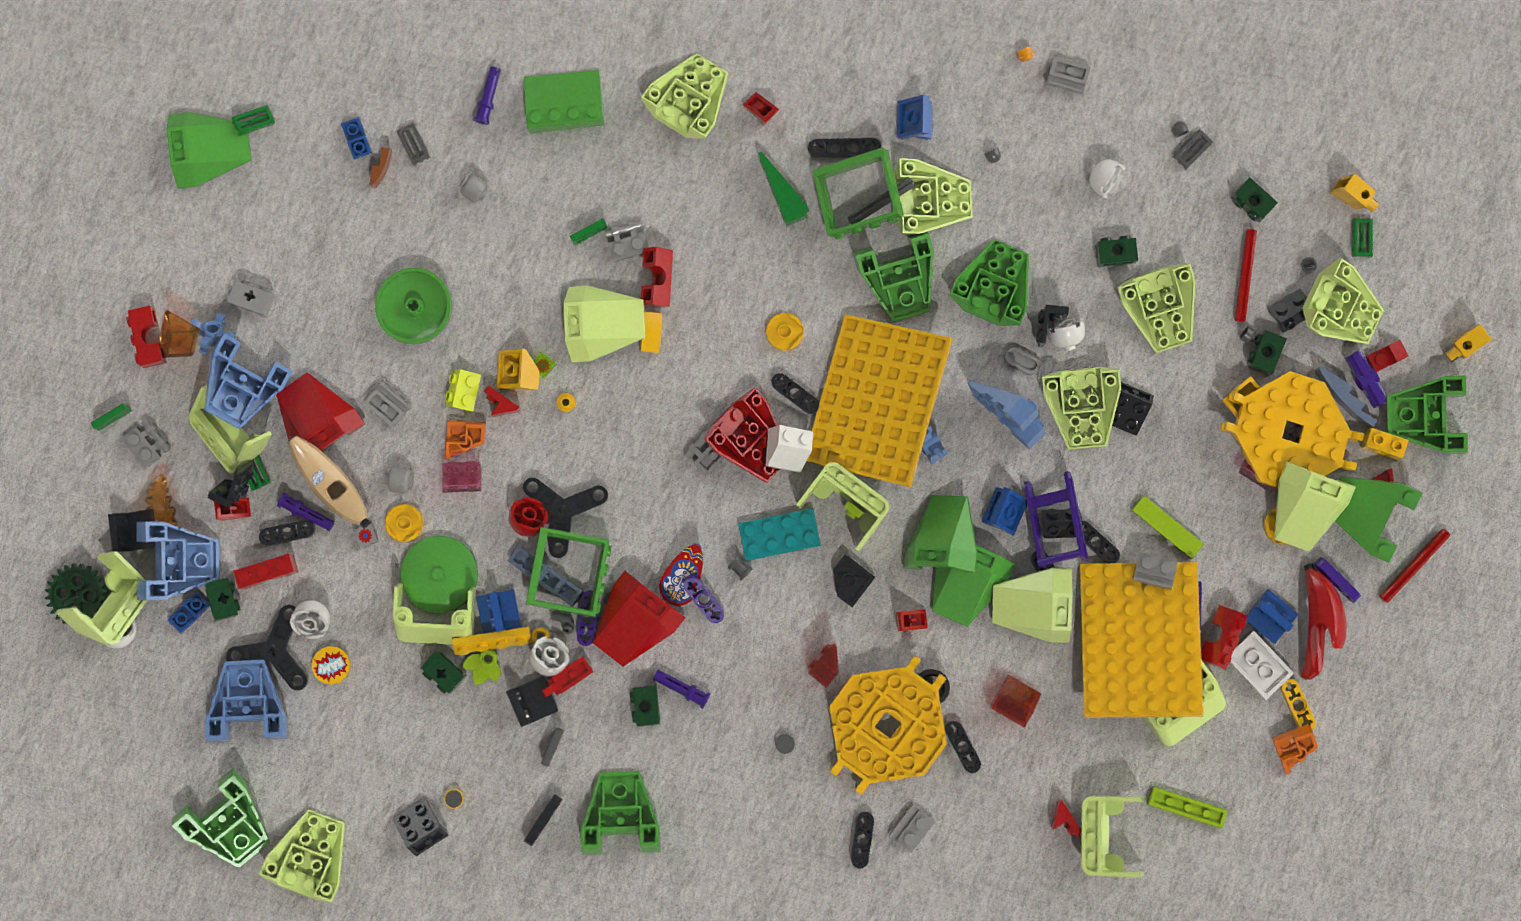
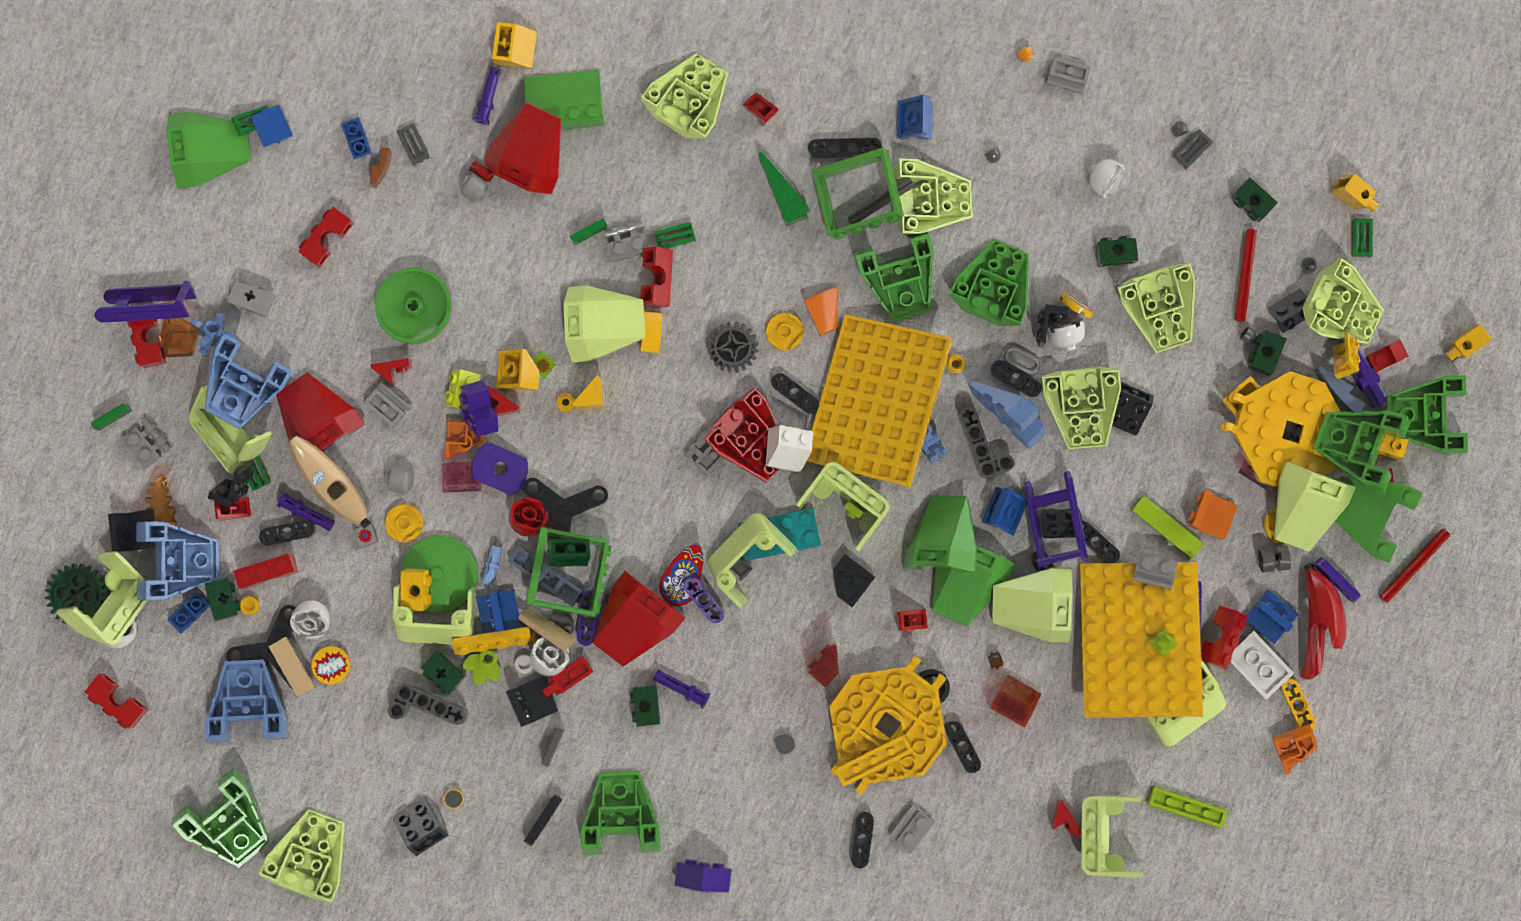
(102, 692): none -> red arch
(124, 296): none -> dark purple piece
(249, 605): none -> yellow tile
(271, 126): none -> blue piece
(292, 666): none -> tan tile
(332, 222): none -> red arch
(387, 369): none -> red slope
(409, 597): none -> yellow brick
(430, 707): none -> dark grey beam
(477, 409): none -> dark purple brick
(483, 172): none -> red pin
(483, 466): none -> dark purple piece
(492, 565): none -> light blue pin
(514, 45): none -> yellow slope
(523, 664): none -> white tile
(528, 150): none -> red wedge
(546, 628): none -> tan tile
(568, 552): none -> dark green brick
(591, 397): none -> yellow slope
(672, 229): none -> green tile
(702, 876): none -> dark purple brick
(724, 348): none -> dark grey gear
(755, 530): none -> yellowish green windscreen
(824, 310): none -> orange slope
(873, 760): none -> yellow plate
(959, 359): none -> yellow plate
(981, 441): none -> dark grey beam
(995, 660): none -> reddish brown plate
(1006, 367): none -> black beam
(1076, 305): none -> yellow tile
(1163, 643): none -> lime tile
(1212, 515): none -> orange bracket
(1267, 559): none -> dark grey wheel
(1346, 357): none -> yellow bracket
(1355, 441): none -> bright green wedge

